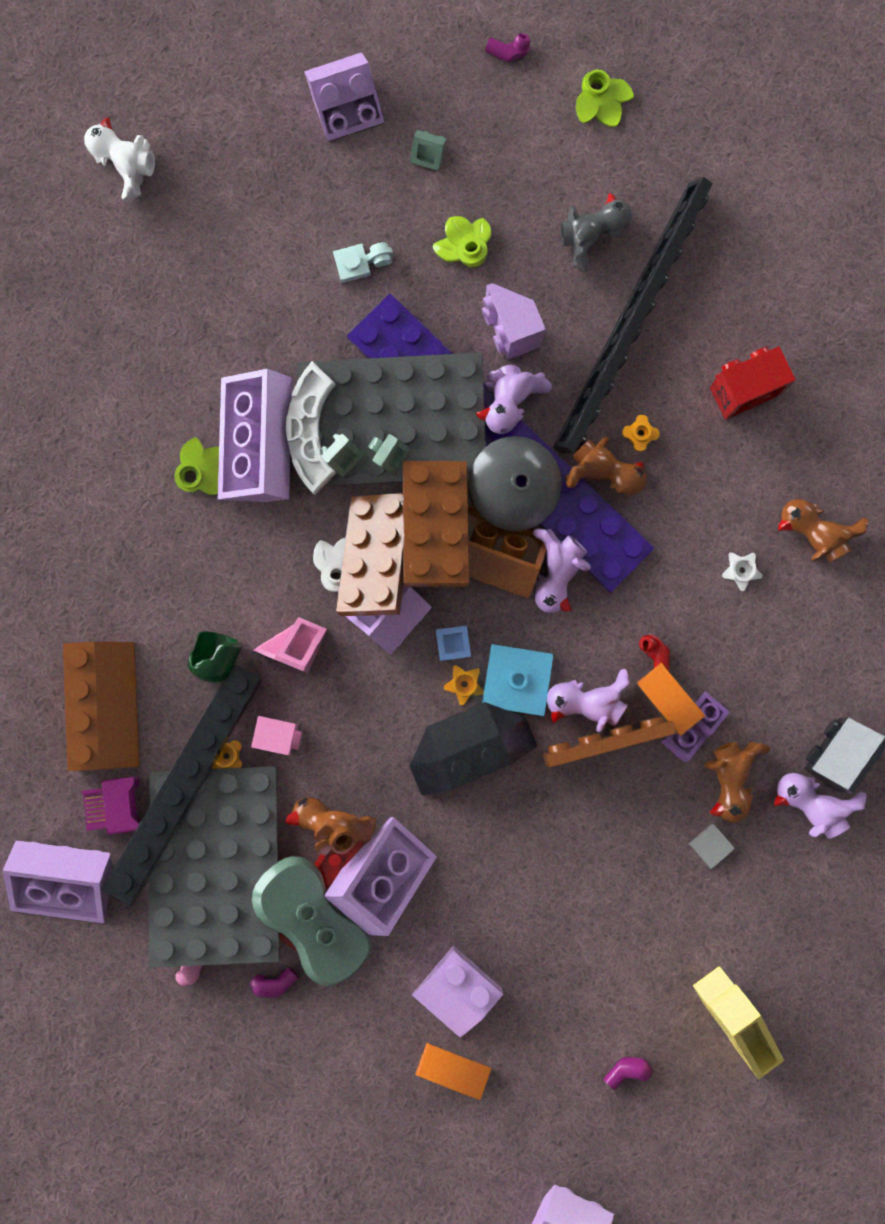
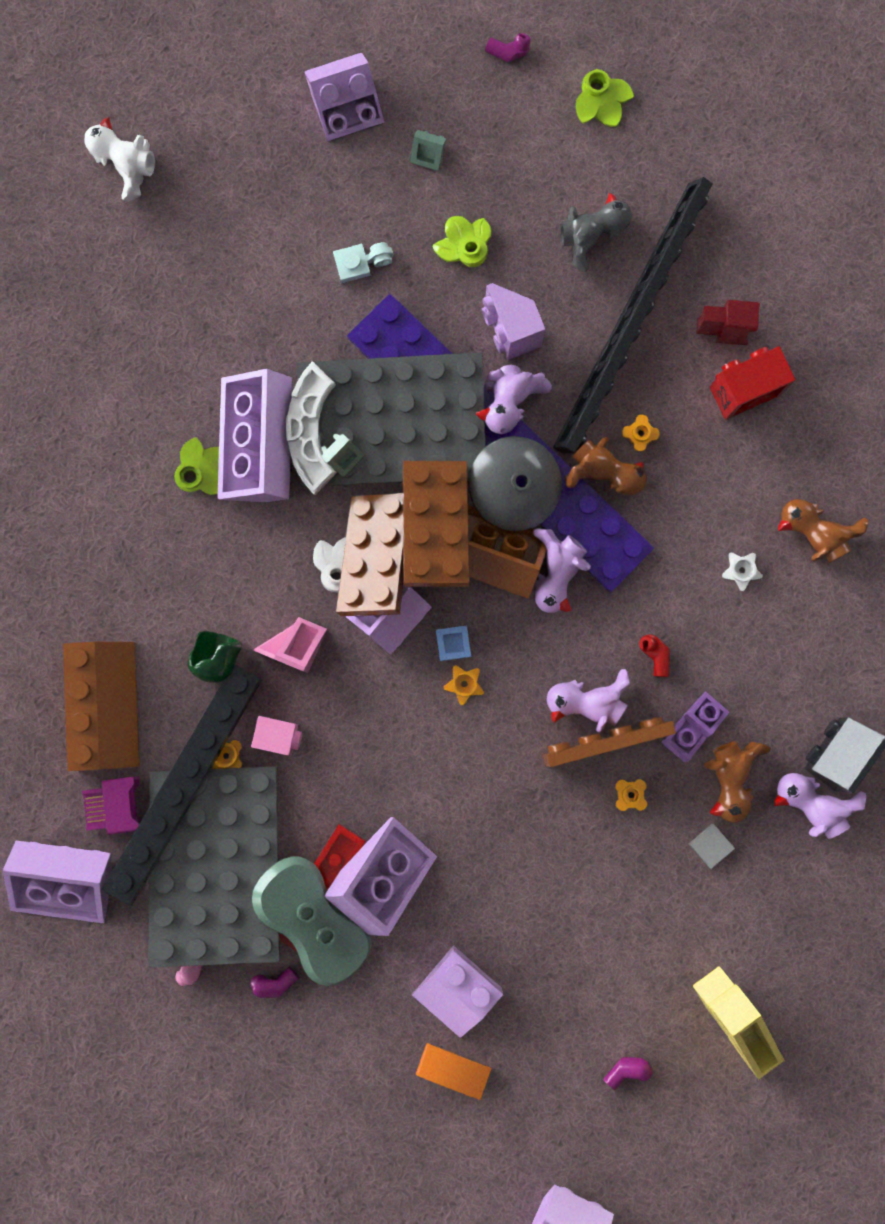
(333, 828): dark orange animal -> none
(389, 453): sand green tile -> none
(469, 747): black wedge -> none
(518, 679): medium azure plate -> none
(624, 788): none -> light orange plate
(670, 699): orange slope -> none
(730, 322): none -> dark red piece

